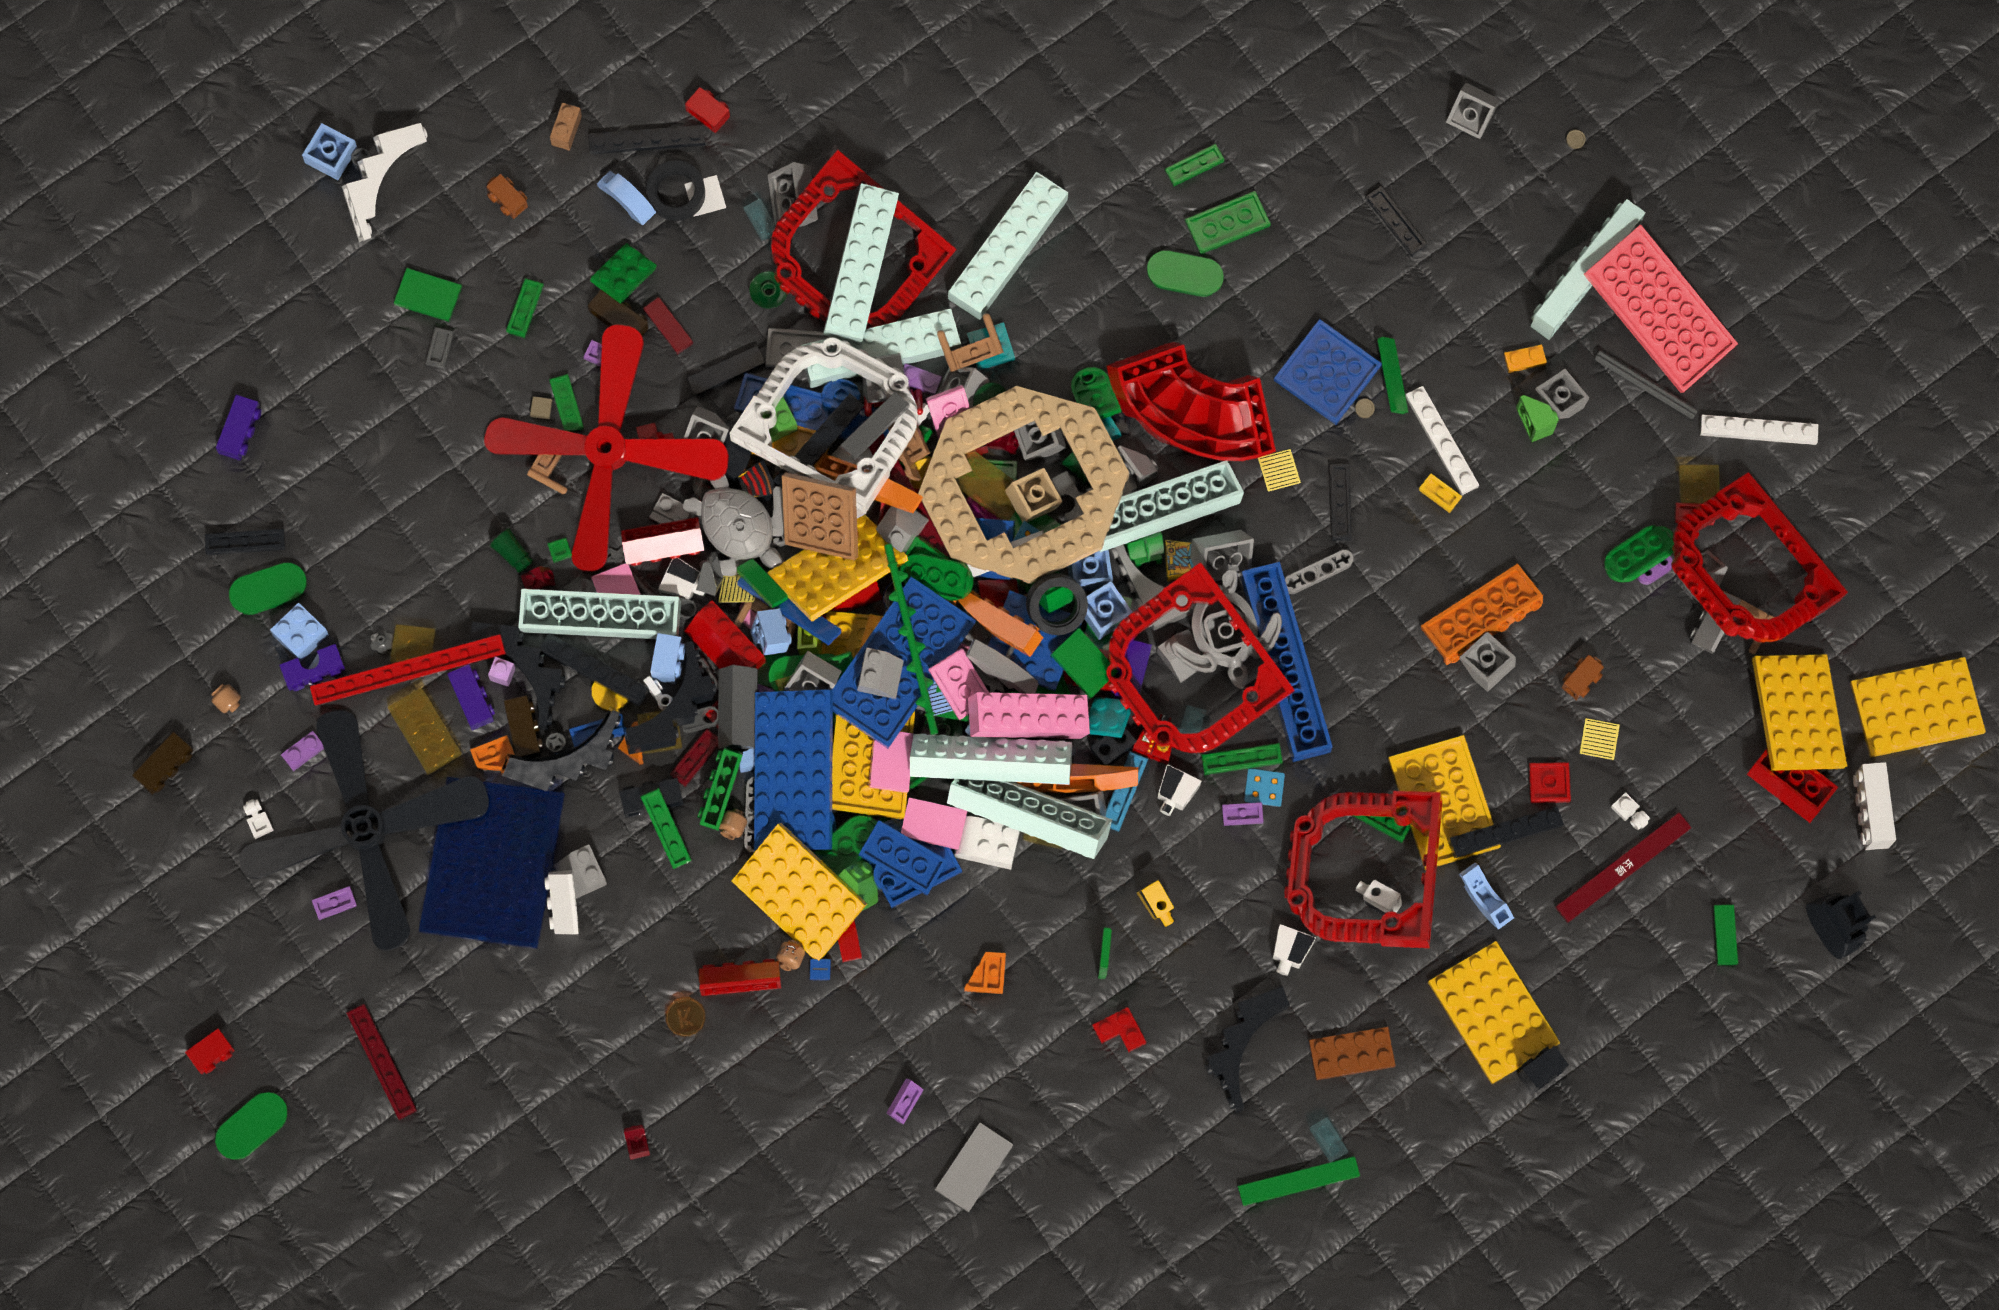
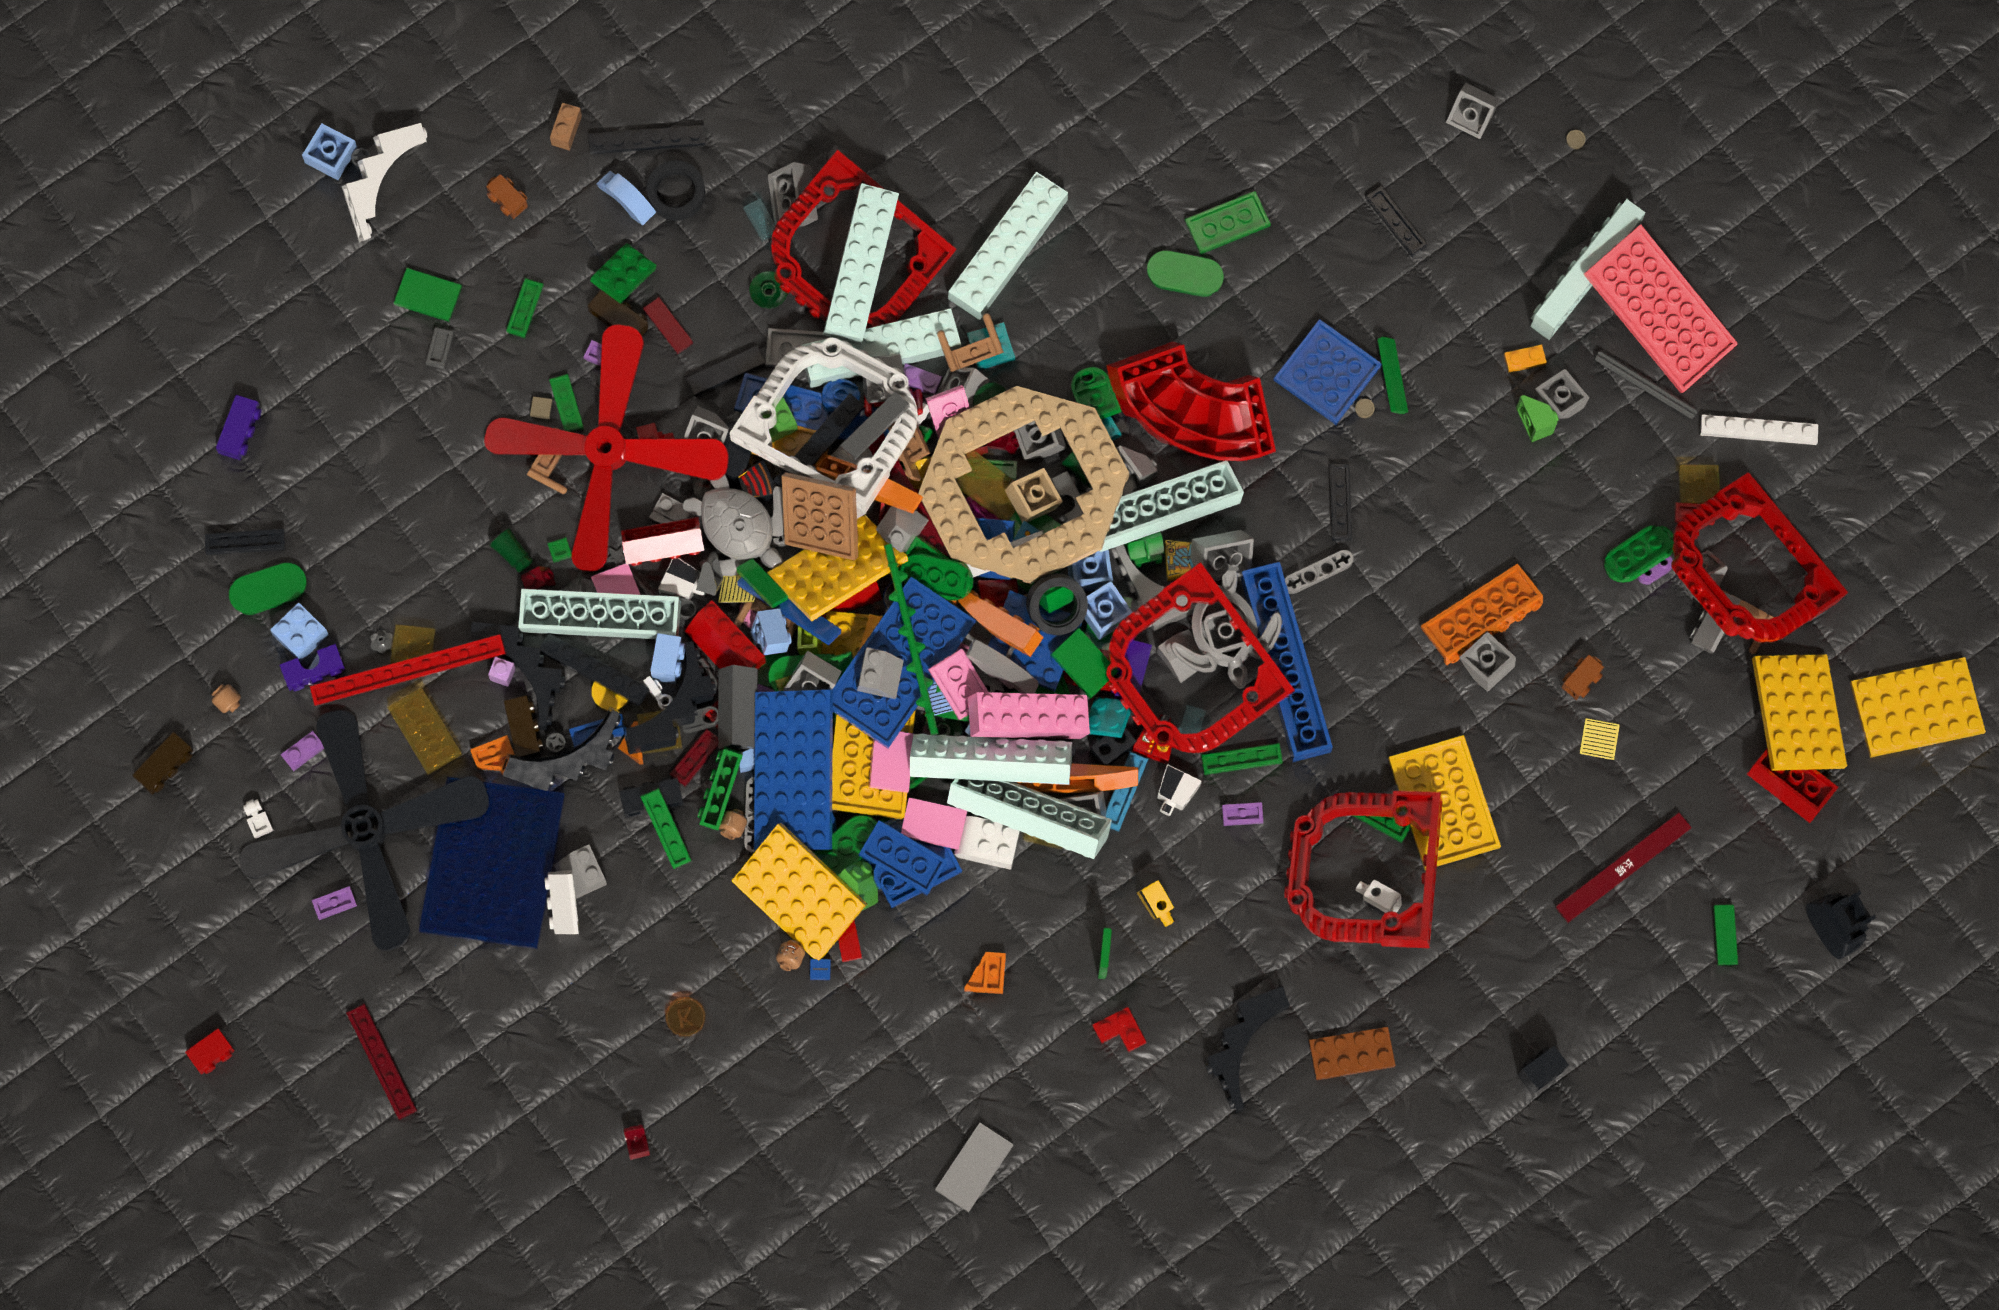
(251, 1126): green tile -> none
(471, 697): dark purple brick -> none
(707, 109): red brick -> none
(713, 195): white sticker -> none
(739, 978): red slope -> none
(904, 1101): medium lavender plate -> none
(1194, 165): green tile -> none
(1264, 787): dark azure sticker -> none
(1279, 470): light yellow sticker -> none
(1291, 948): white torso -> none
(1298, 1181): green tile -> none
(1328, 1140): clear light blue plate -> none
(1440, 493): yellow plate -> none
(1442, 440): white plate -> none
(1484, 896): light blue arch -> none
(1493, 1012): yellow plate -> none
(1505, 832): black plate -> none
(1549, 782): red tile -> none
(1626, 808): white plate -> none
(1874, 806): white brick -> none

